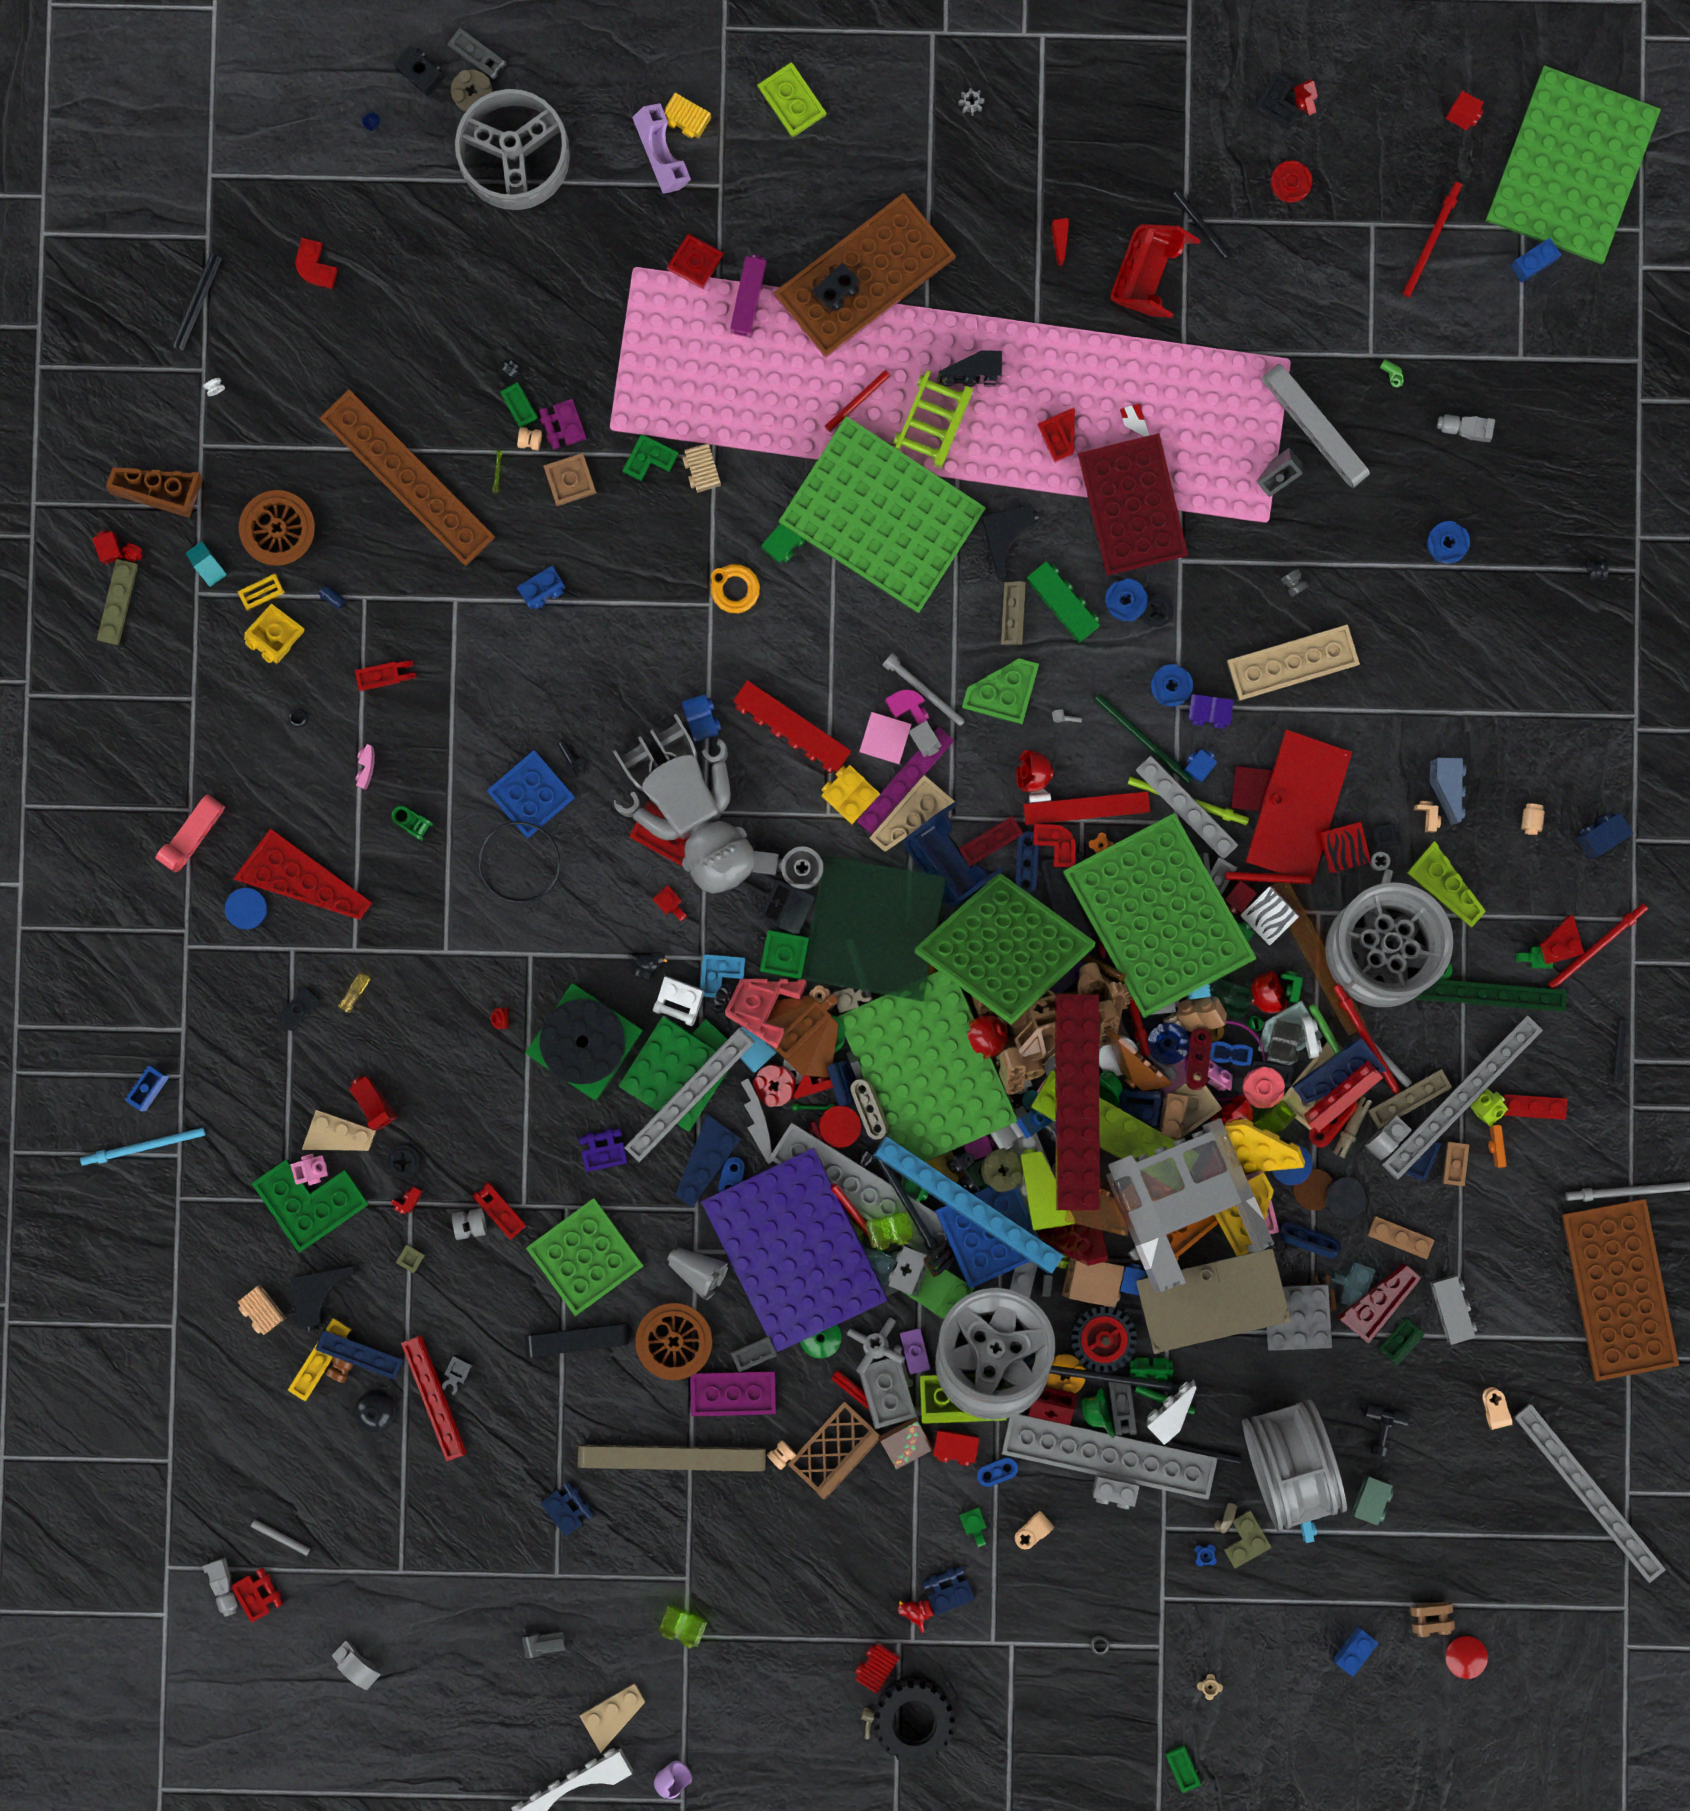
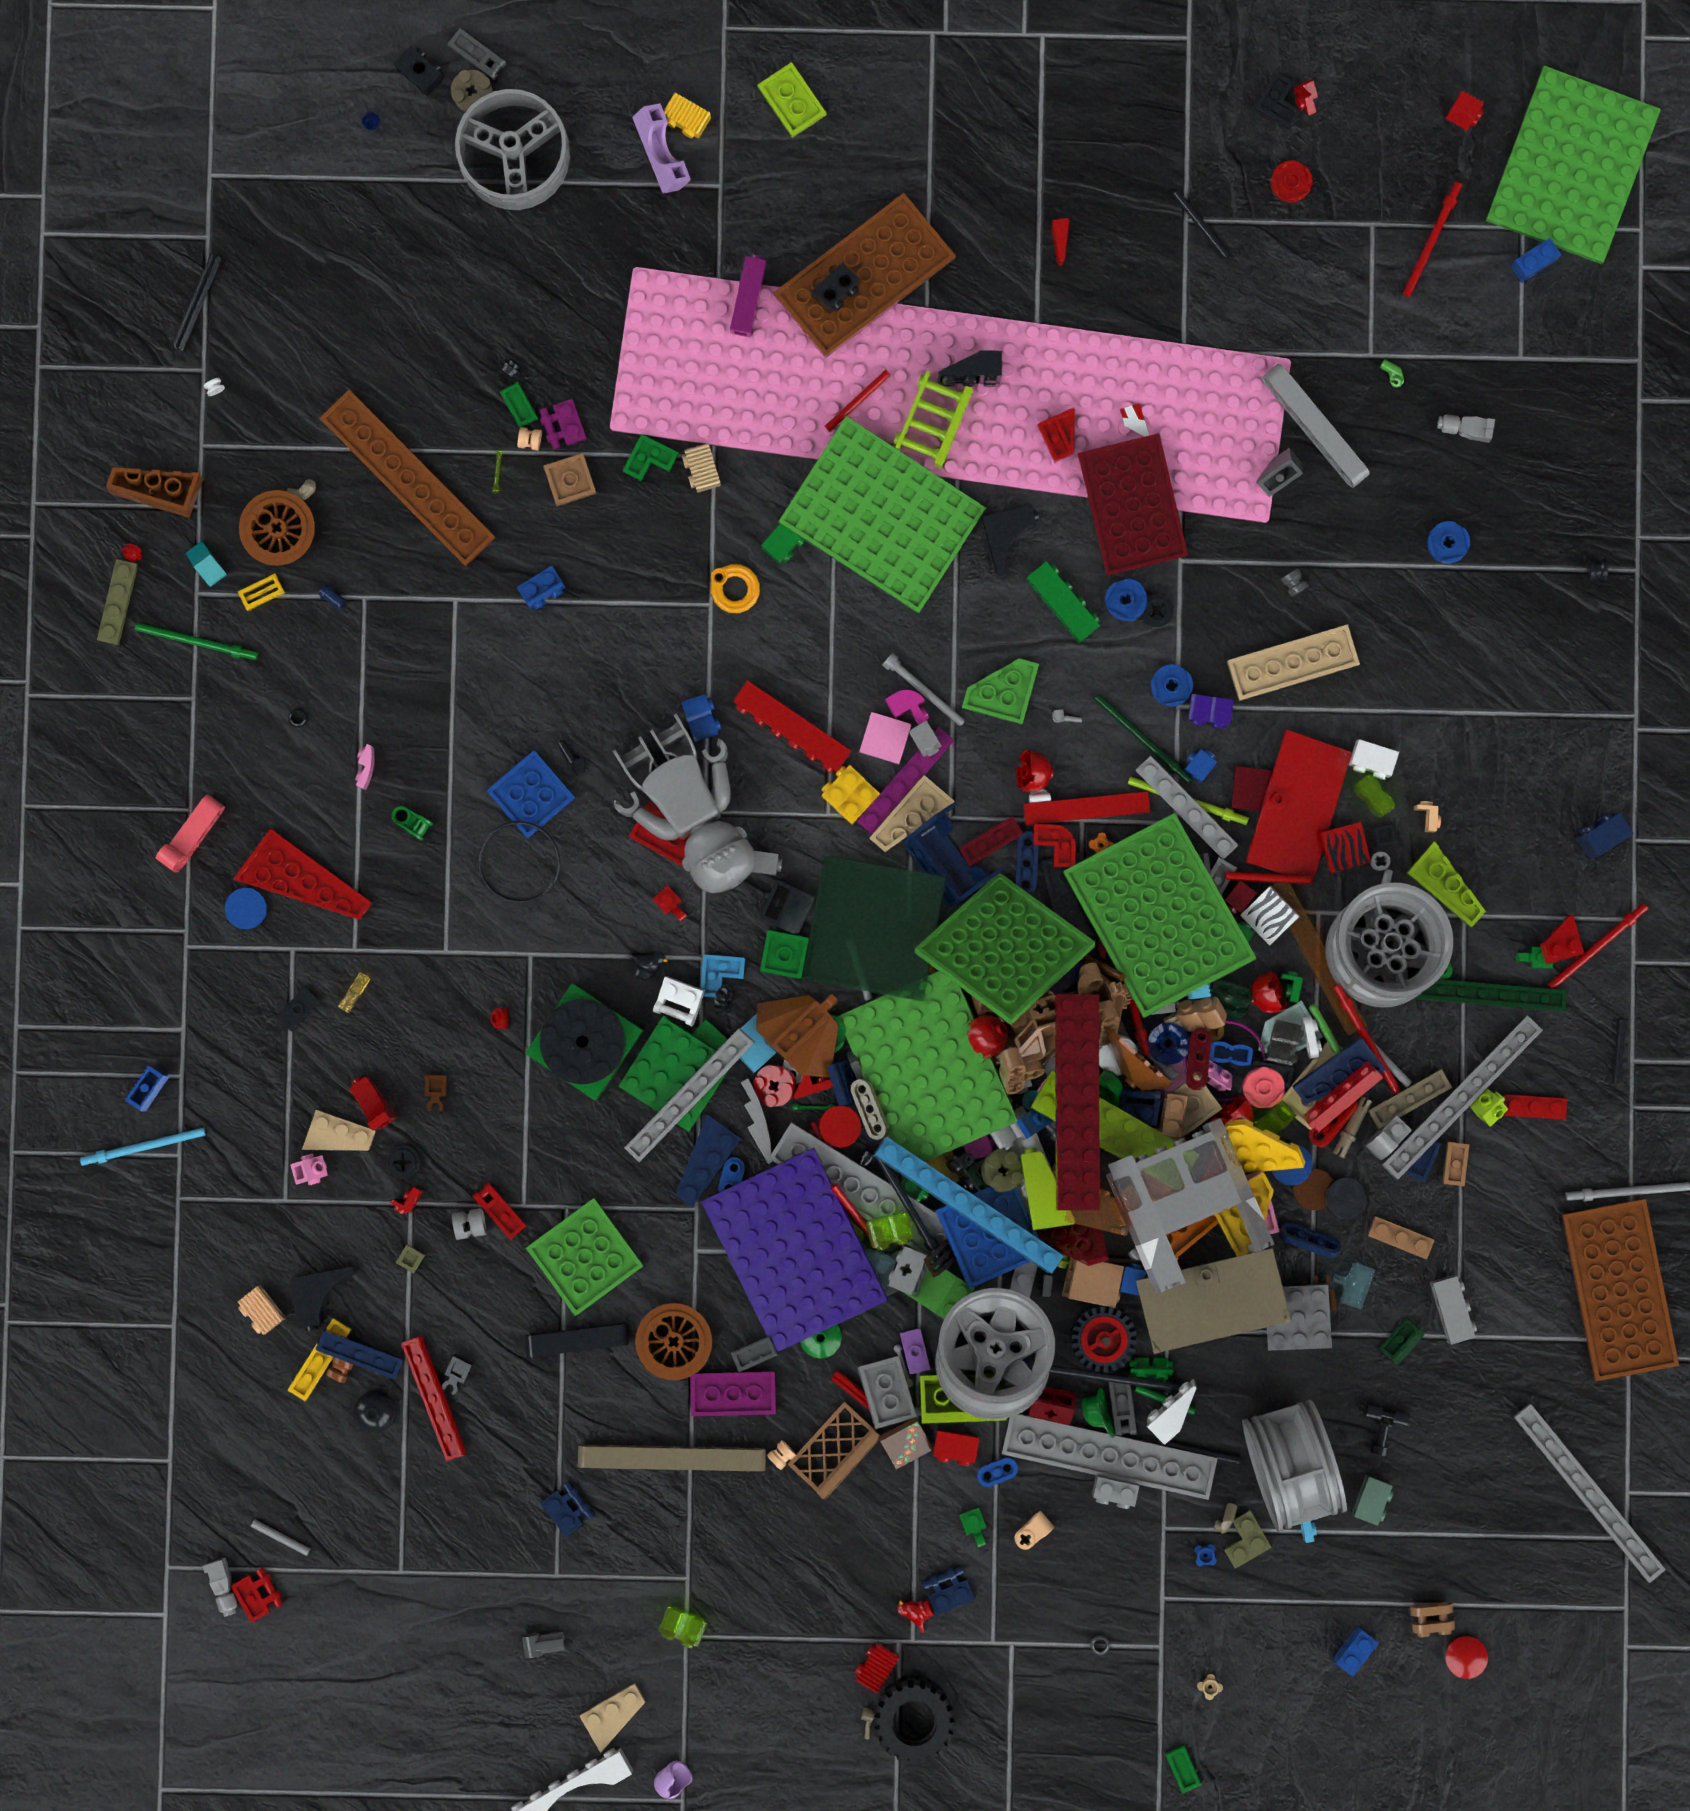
(107, 547): red brick -> none
(235, 650): none -> green bar
(273, 634): yellow plate -> none
(304, 1214): green plate -> none
(305, 490): none -> dark tan arm
(308, 265): red plate -> none
(354, 1666): light grey brick -> none
(382, 675): red hinge -> none
(435, 1087): none -> reddish brown plate
(604, 1156): dark purple plate -> none
(695, 261): red tile -> none
(698, 1270): light grey cone -> none
(754, 1001): coral wing -> none
(794, 859): light grey brick -> none
(819, 990): light nougat plate -> none
(849, 999): dark tan plate -> none
(874, 1340): light grey bar -> none
(976, 99): light grey gear -> none
(1013, 613): dark tan plate -> none
(1072, 1384): light orange plate -> none
(1145, 265): red windscreen -> none
(1250, 1023): green hinge -> none
(1373, 759): none -> white brick
(1377, 800): none -> clear neon green brick
(1377, 1305): wing -> none
(1447, 784): sand blue slope -> none
(1496, 1146): orange plate -> none
(1496, 1412): light nougat piece -> none
(1532, 819): light nougat brick -> none

